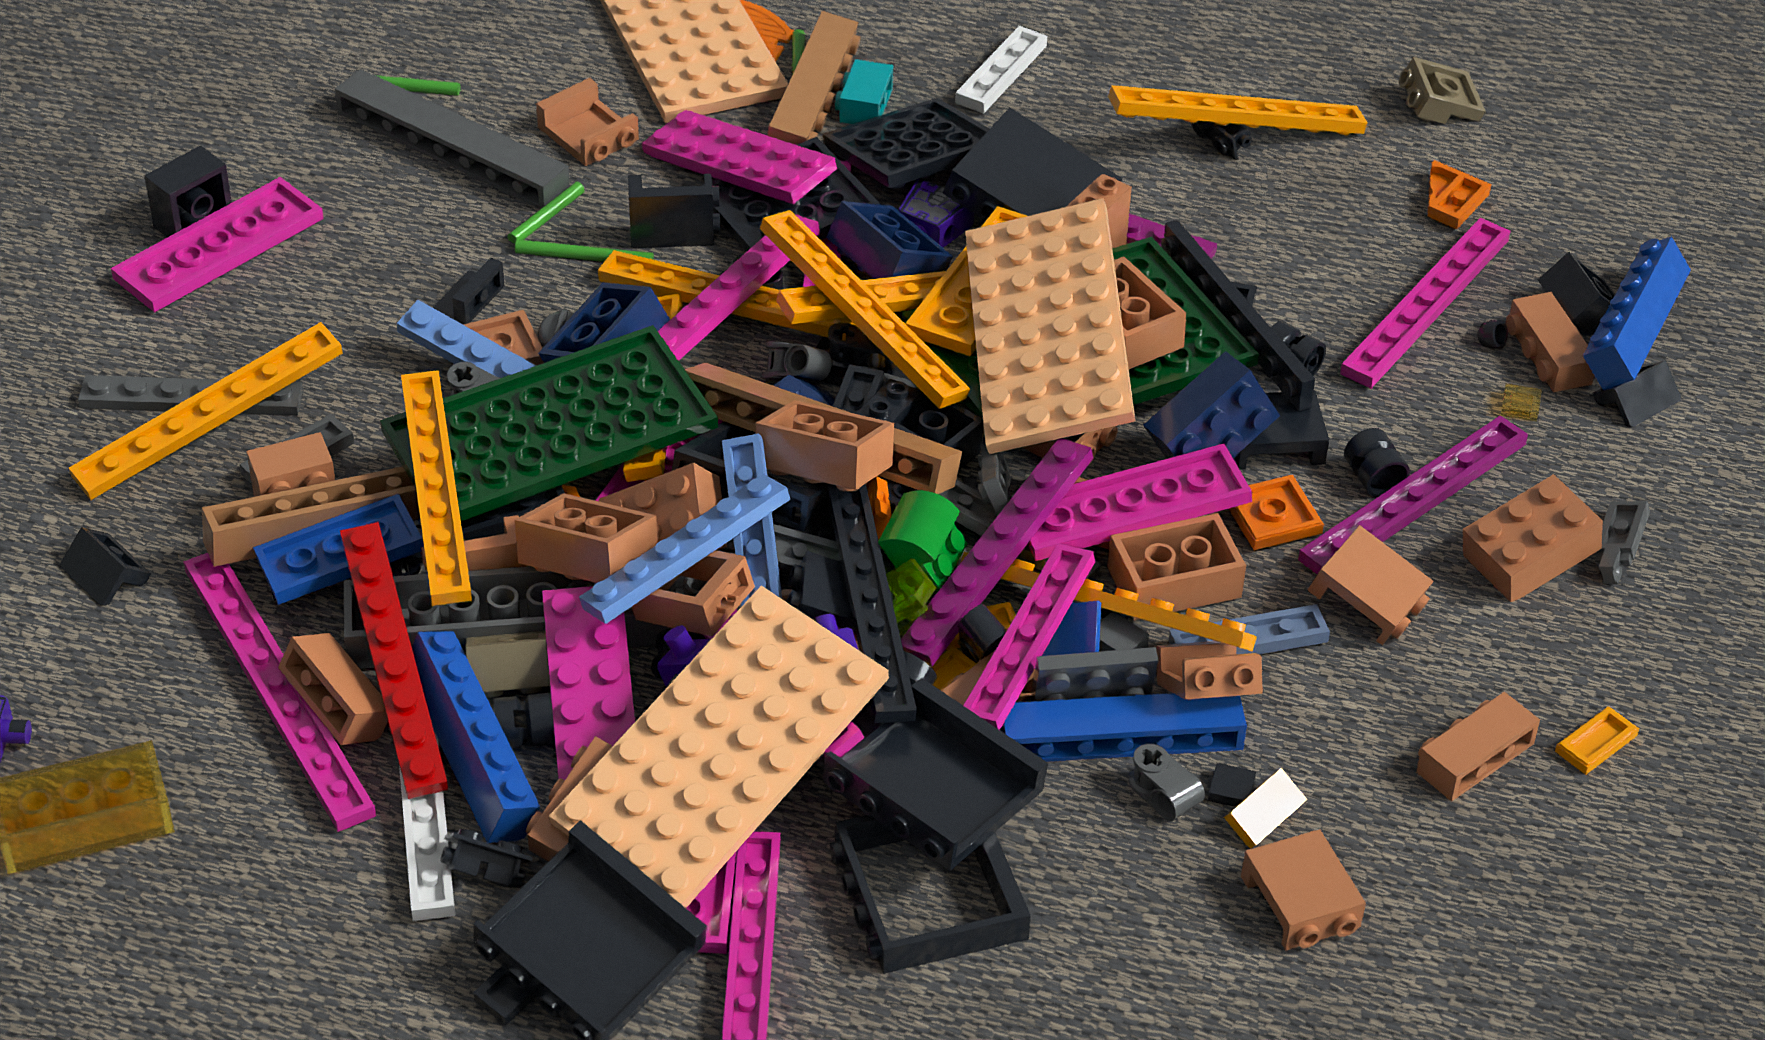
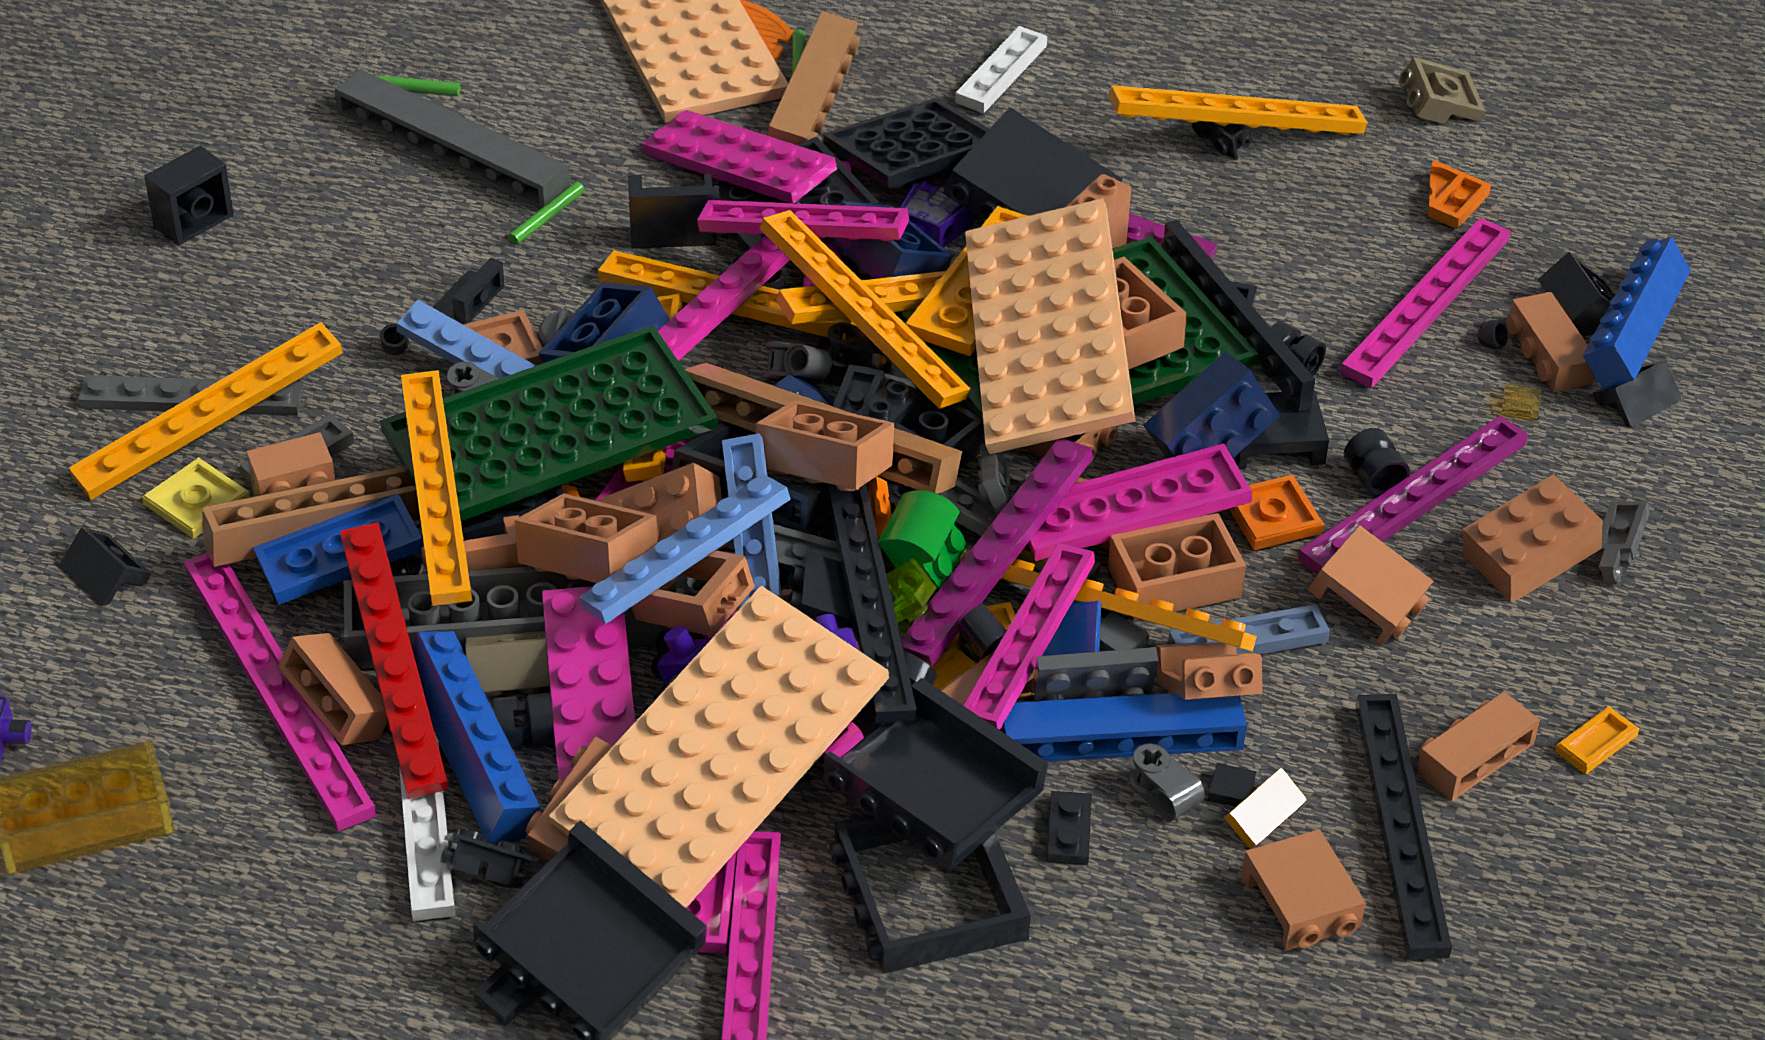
(187, 491): none -> light yellow tile
(216, 244): dark pink plate -> none
(392, 341): none -> black hinge
(570, 251): bright green bar -> none
(585, 124): nougat panel -> none
(822, 220): none -> dark pink plate
(864, 91): teal brick -> none
(1069, 828): none -> black plate
(1403, 828): none -> black plate

